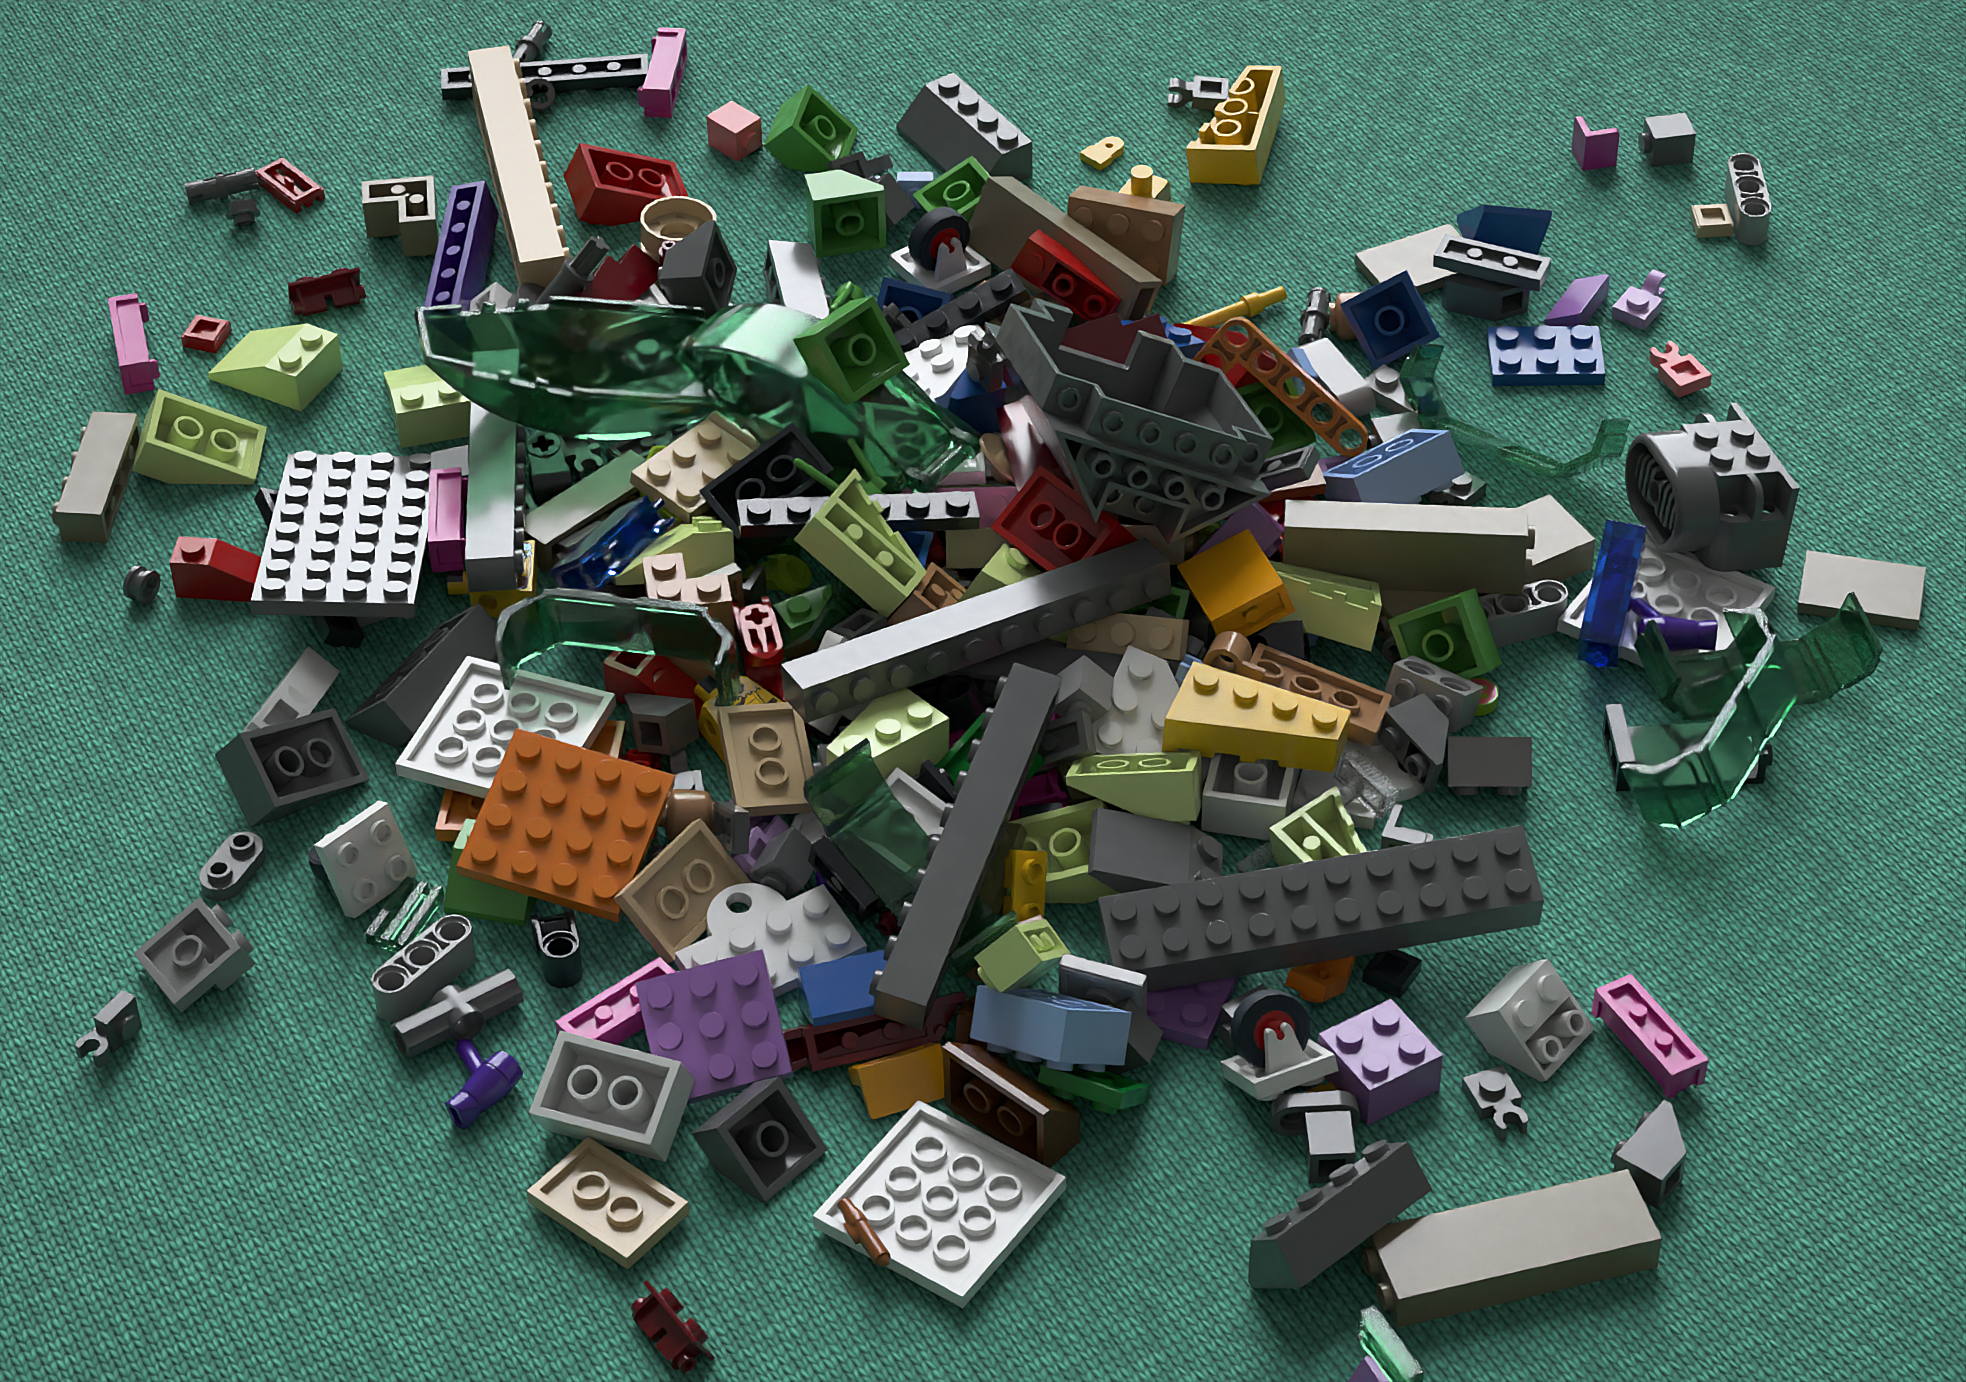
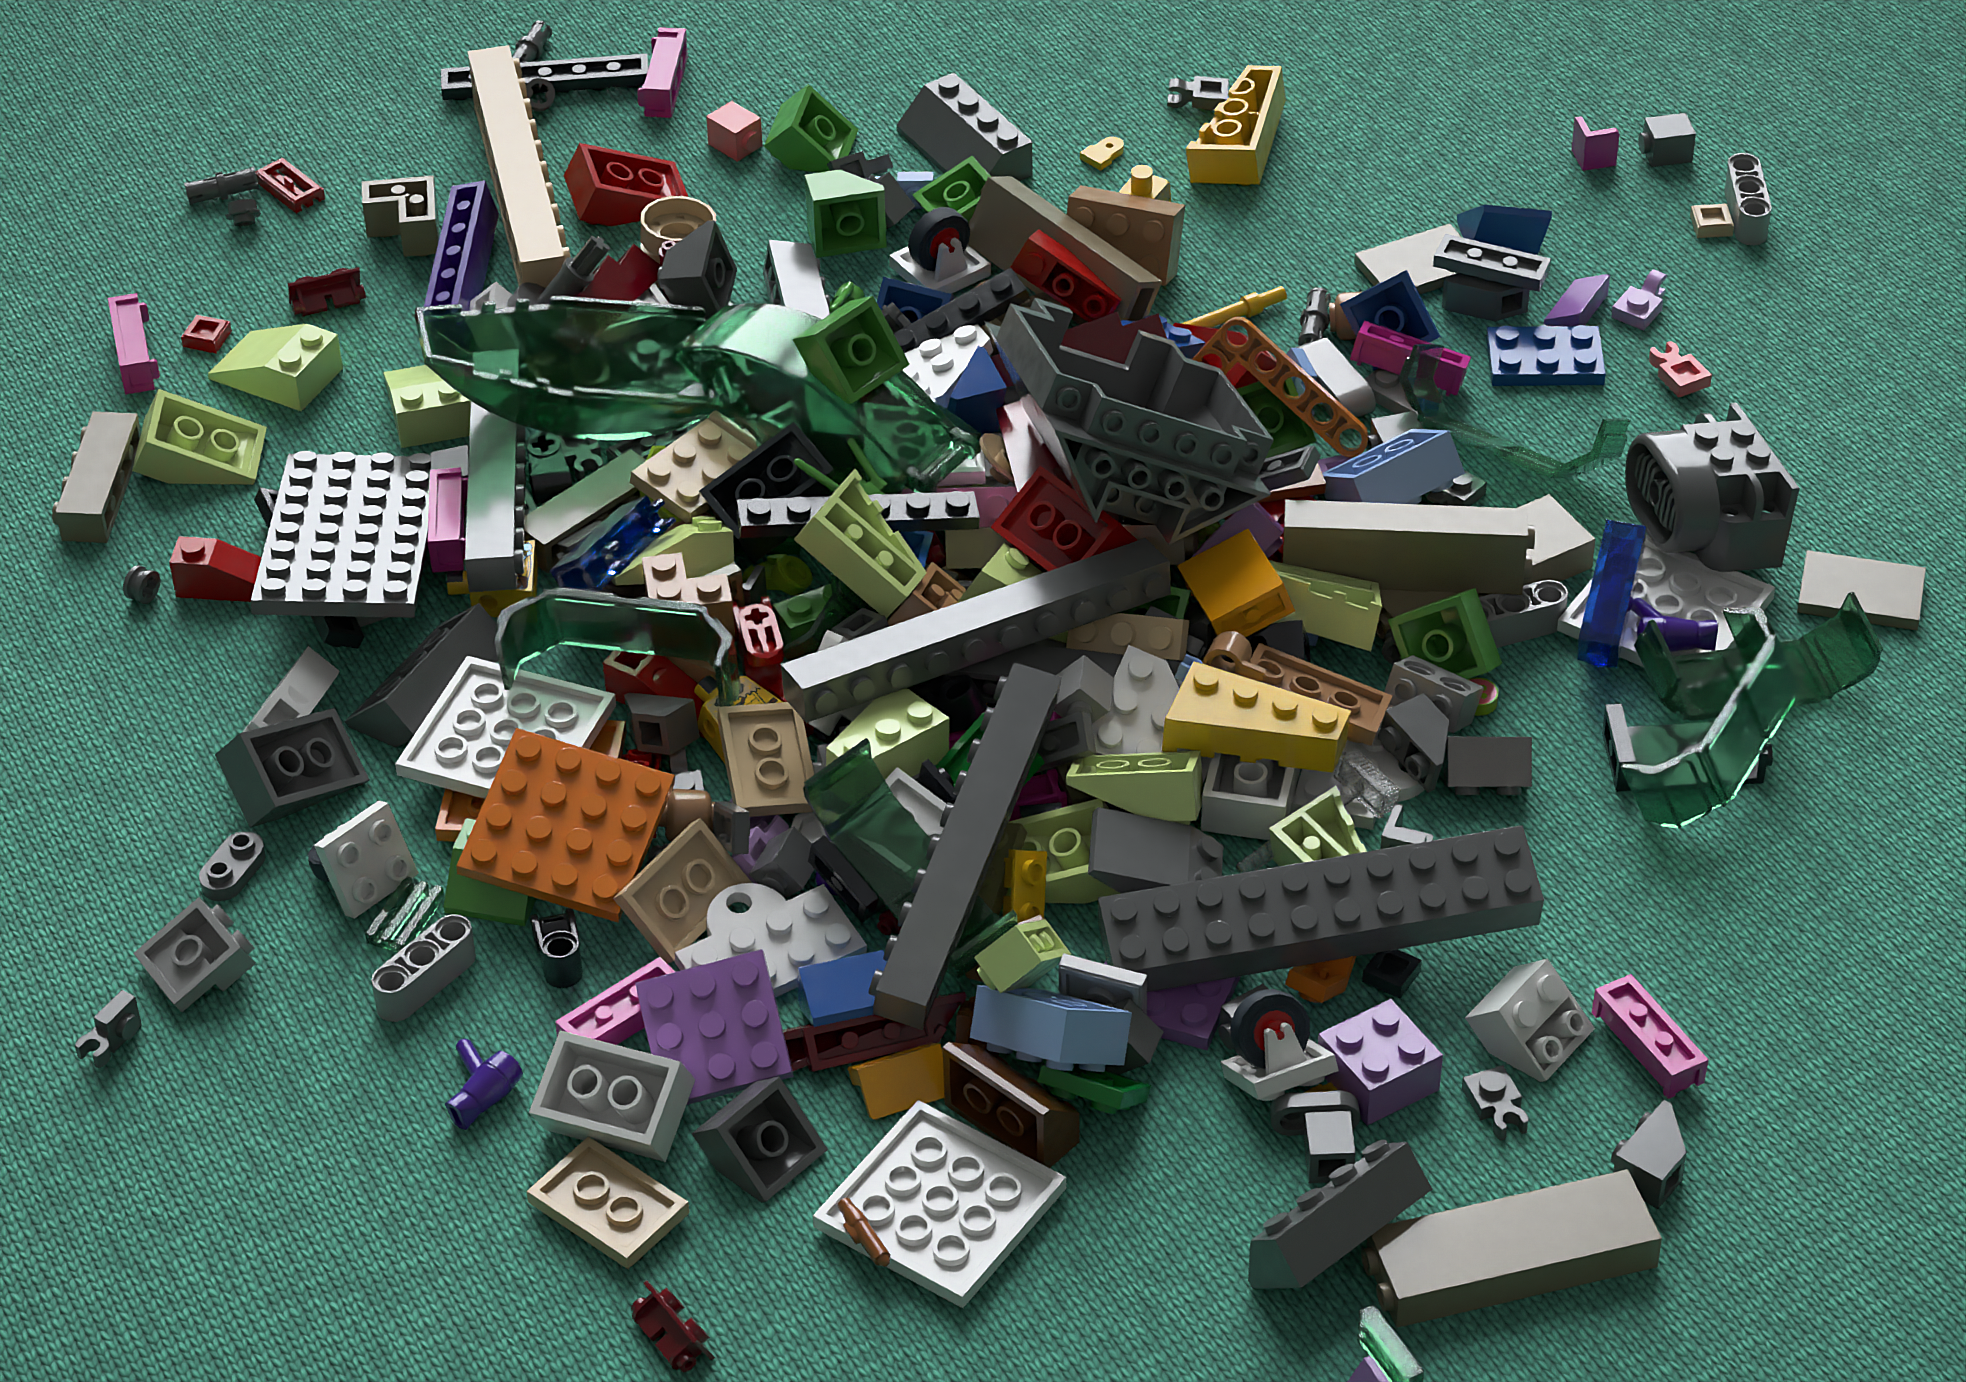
(457, 1013): dark grey piece -> none
(984, 362): dark grey plate -> none
(1390, 348): none -> dark pink container

